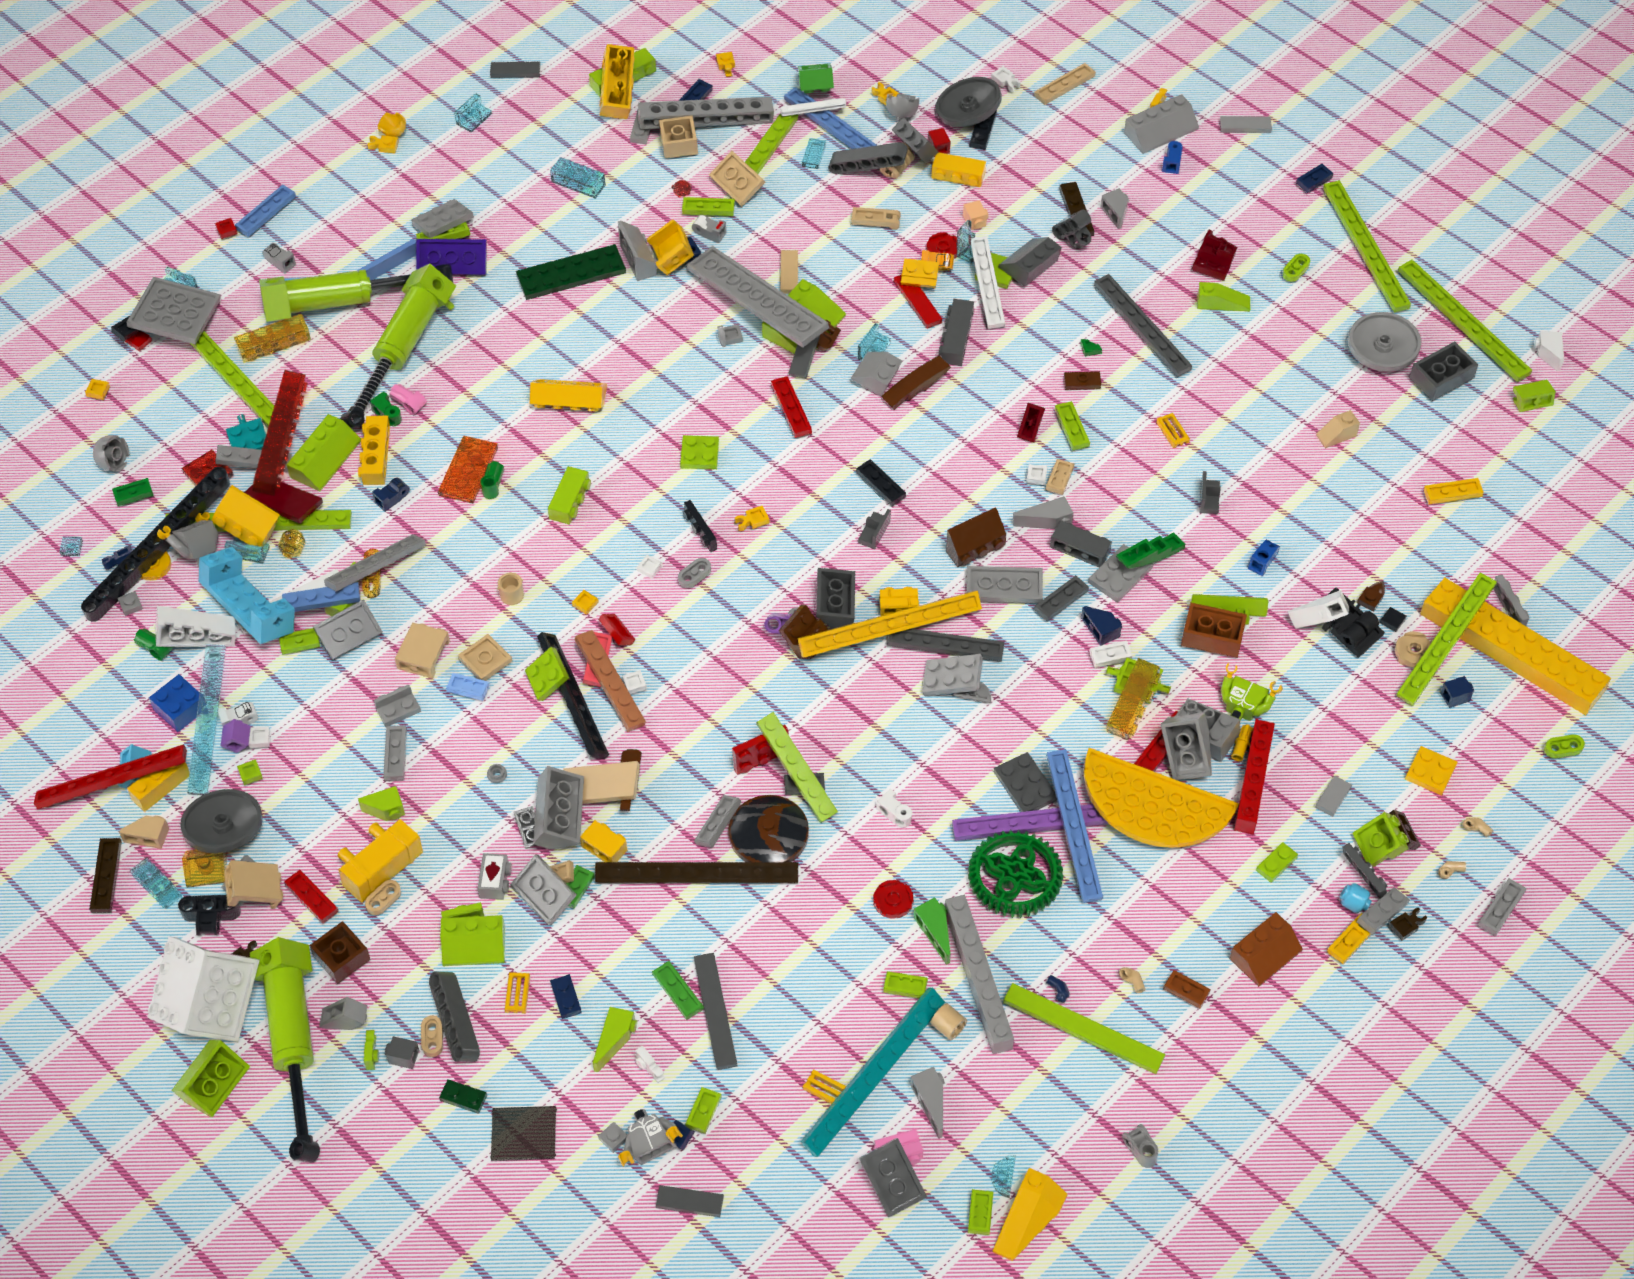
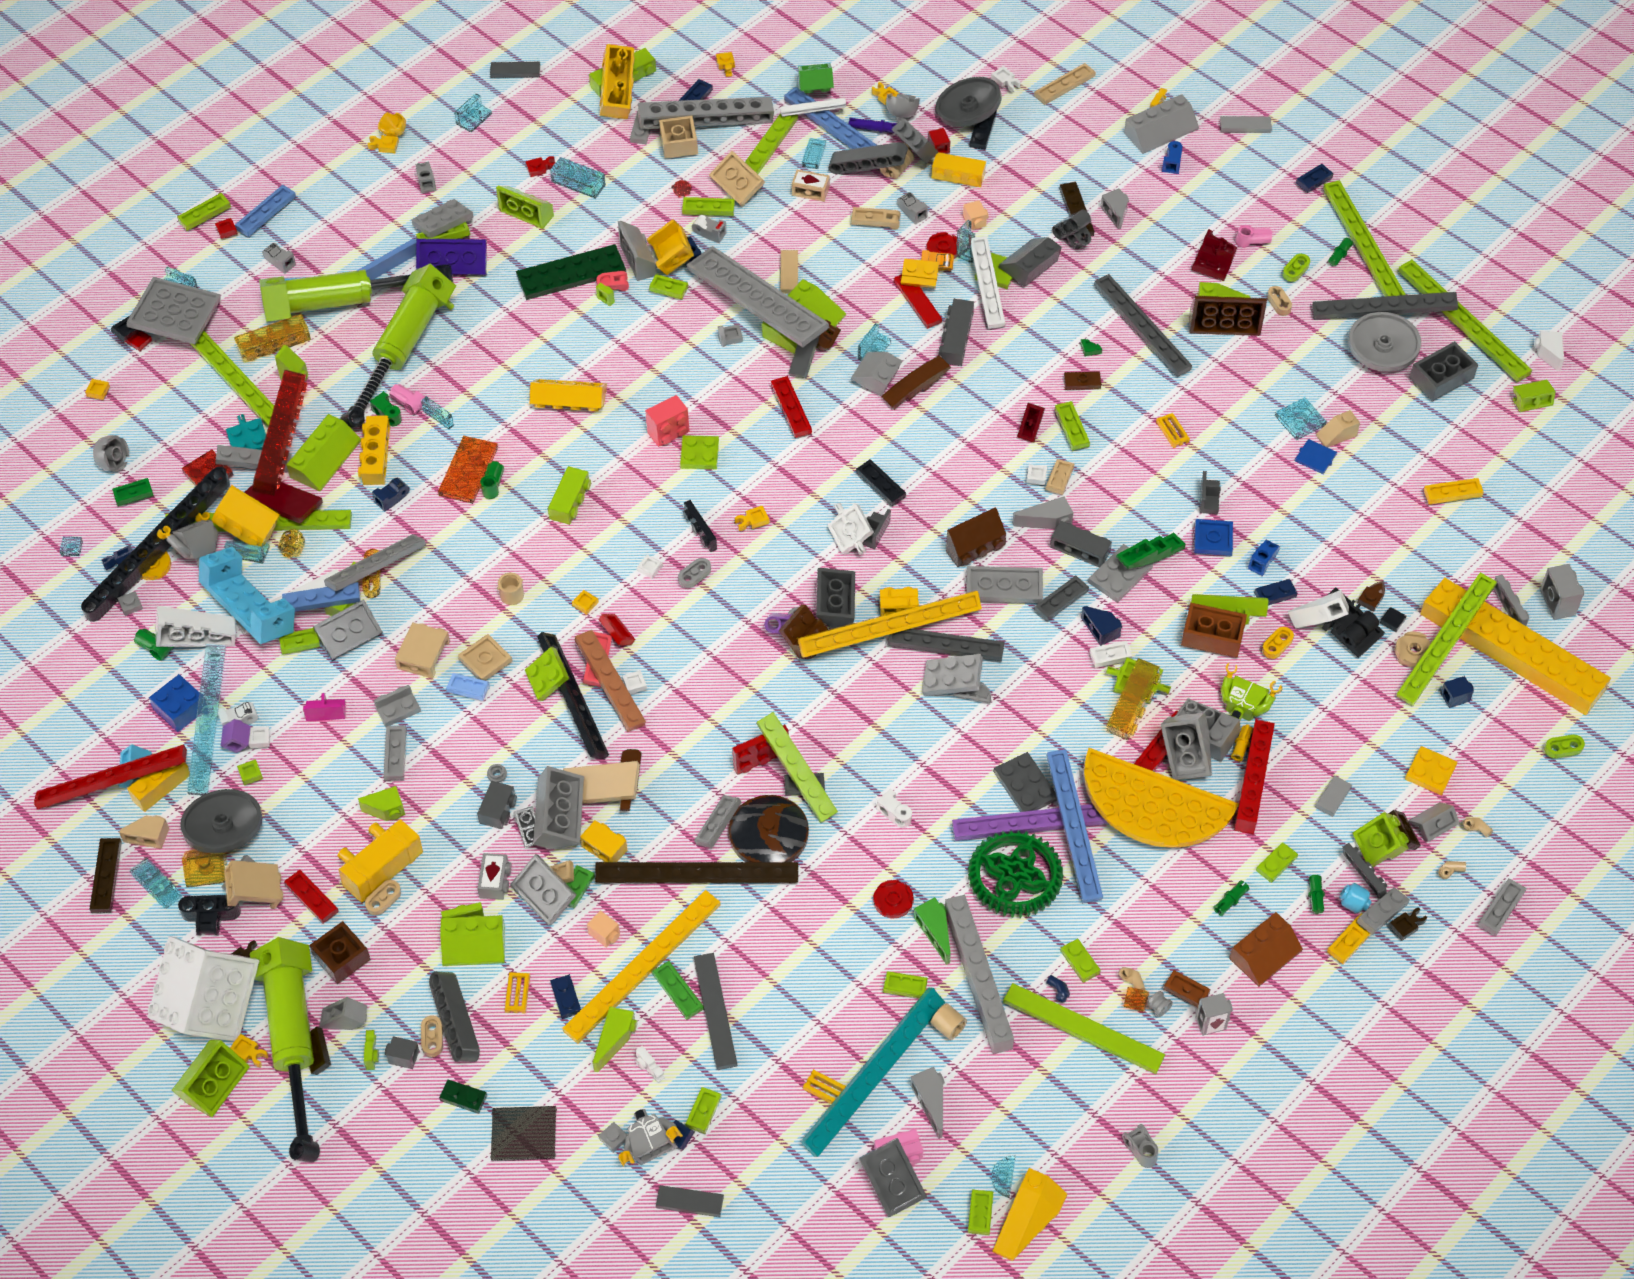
(204, 211): none -> lime plate
(247, 1049): none -> yellow plate
(290, 361): none -> lime slope
(320, 1051): none -> dark brown plate
(325, 709): none -> dark pink panel
(425, 177): none -> light grey leg
(437, 413): none -> clear light blue tile
(496, 805): none -> dark grey brick
(524, 206): none -> lime slope
(539, 166): none -> red plate
(603, 929): none -> light nougat brick
(605, 294): none -> lime plate
(608, 280): none -> coral plate
(641, 966): none -> yellow plate
(667, 421): none -> coral brick
(668, 286): none -> lime plate
(810, 185): none -> tan brick
(850, 528): none -> white plate
(865, 124): none -> dark purple pin
(912, 207): none -> light grey leg
(1080, 960): none -> lime plate
(1136, 999): none -> clear orange plate
(1159, 1003): none -> light grey wheel
(1213, 537): none -> blue plate
(1213, 1014): none -> light grey brick
(1227, 315): none -> reddish brown slope
(1231, 898): none -> green pin
(1248, 235): none -> bright pink piece
(1276, 644): none -> yellow plate
(1277, 591): none -> dark blue plate
(1282, 299): none -> tan beam
(1300, 418): none -> clear light blue plate
(1315, 456): none -> blue piece
(1316, 894): none -> green axle
(1340, 251): none -> green axle
(1393, 304): none -> dark grey plate
(1435, 820): none -> light grey panel
(1561, 591): none -> light grey brick

